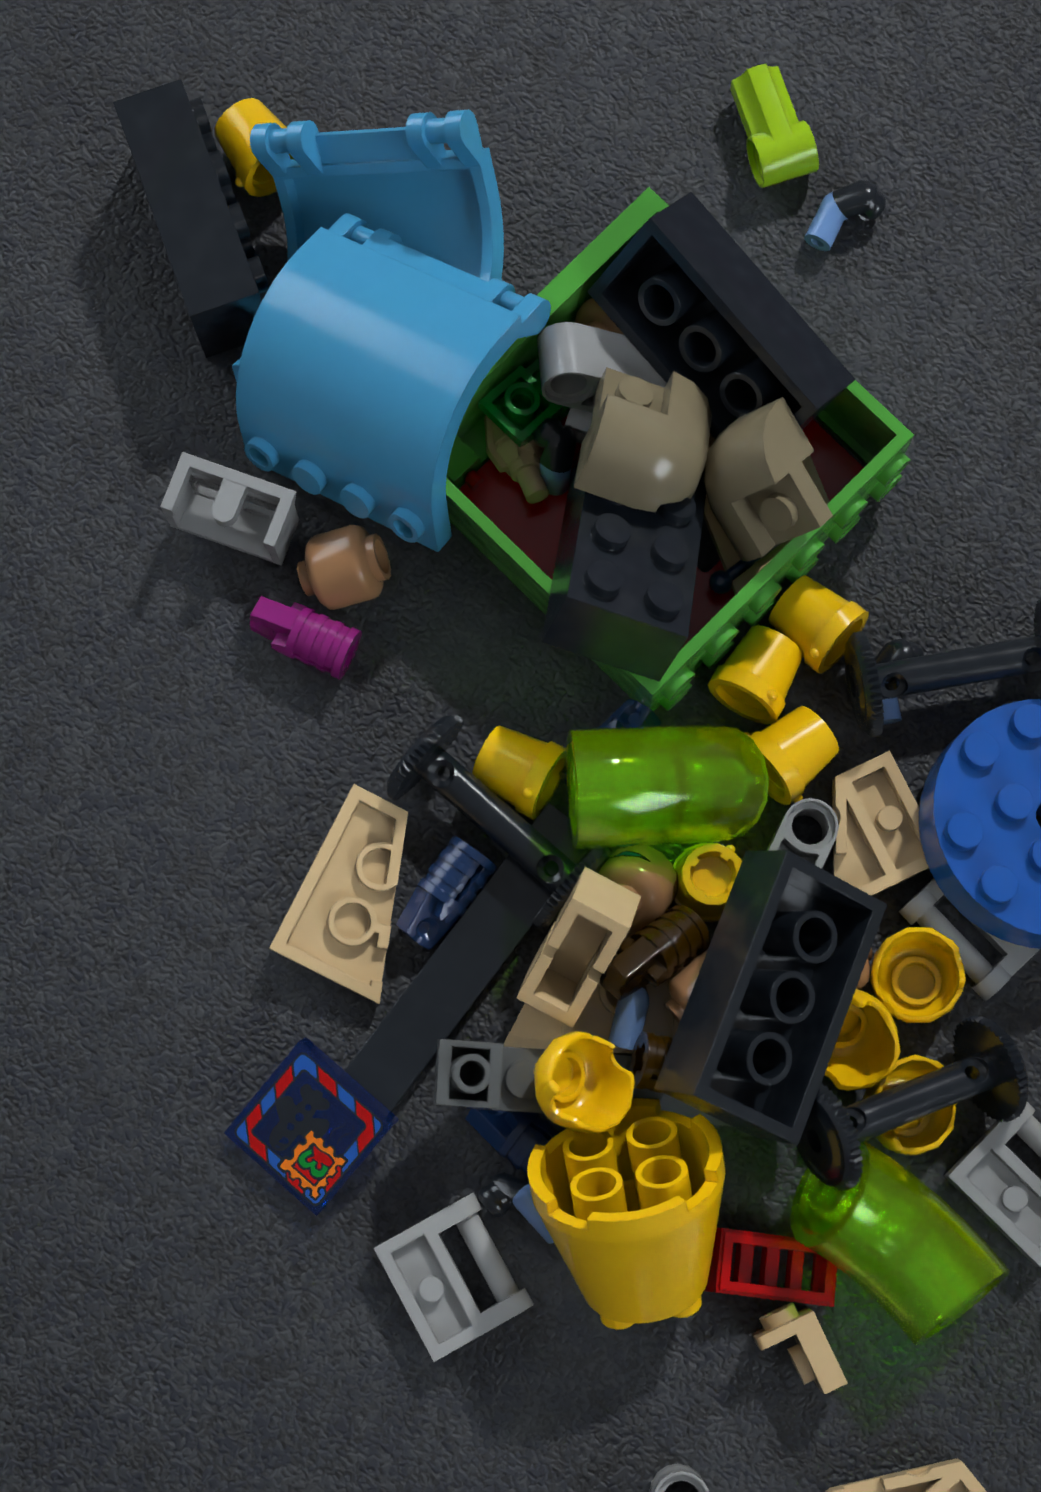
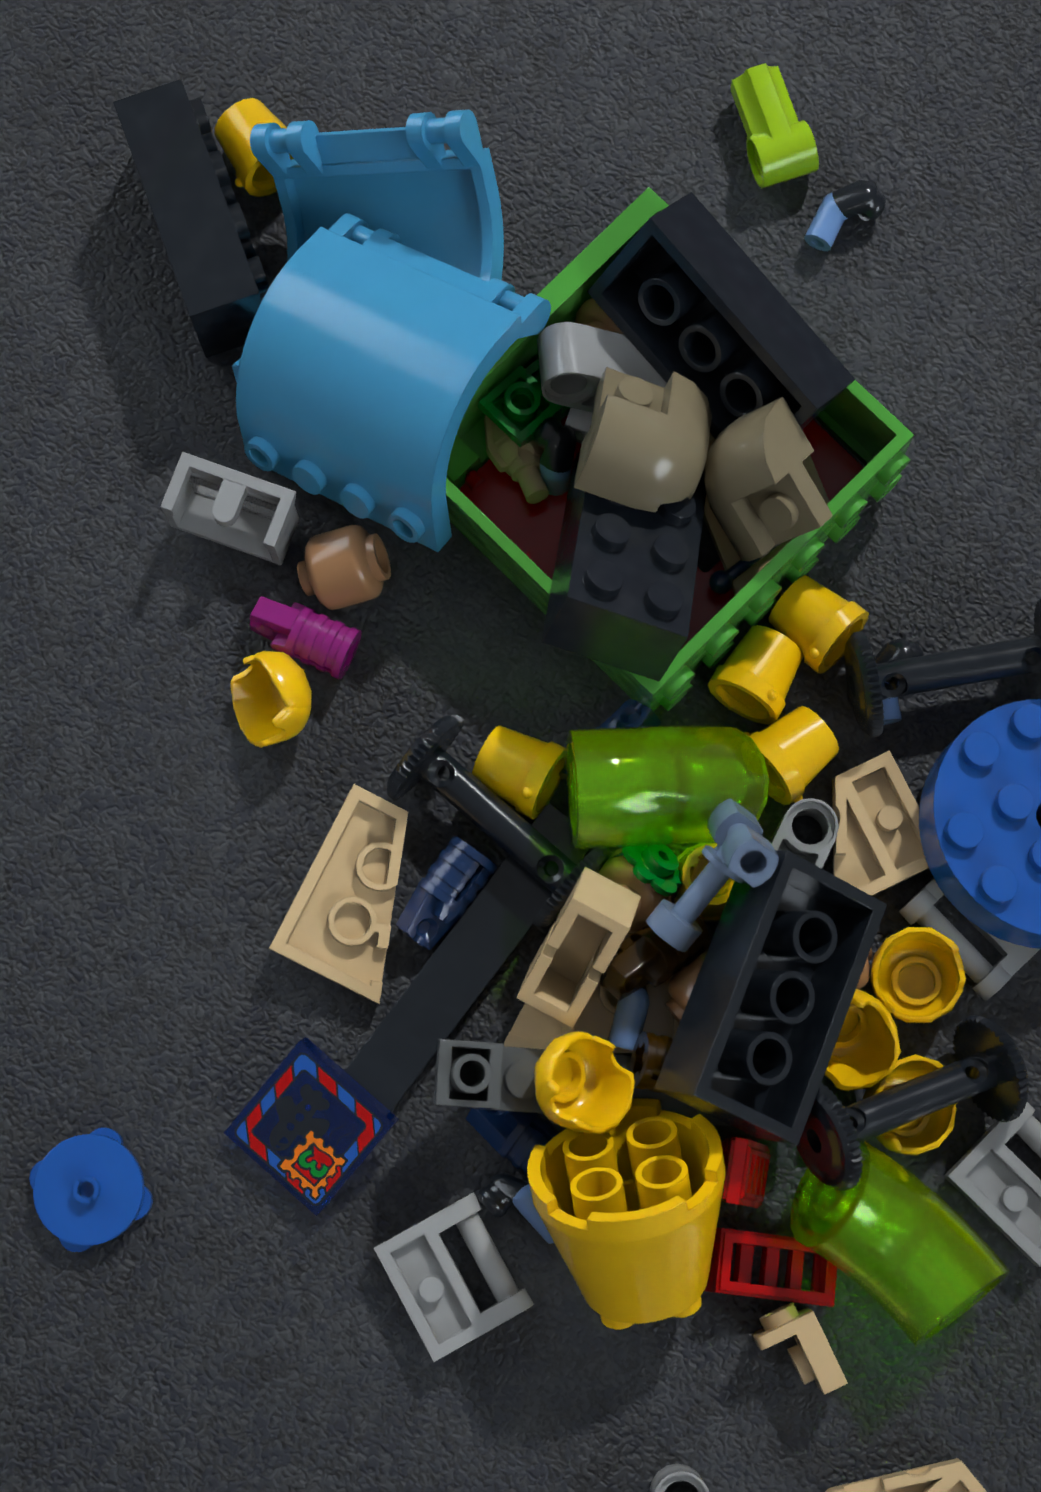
(89, 1189): none -> blue piece
(271, 698): none -> yellow hair
(655, 866): none -> green plant
(739, 855): none -> sand blue bar
(745, 1171): none -> red slope

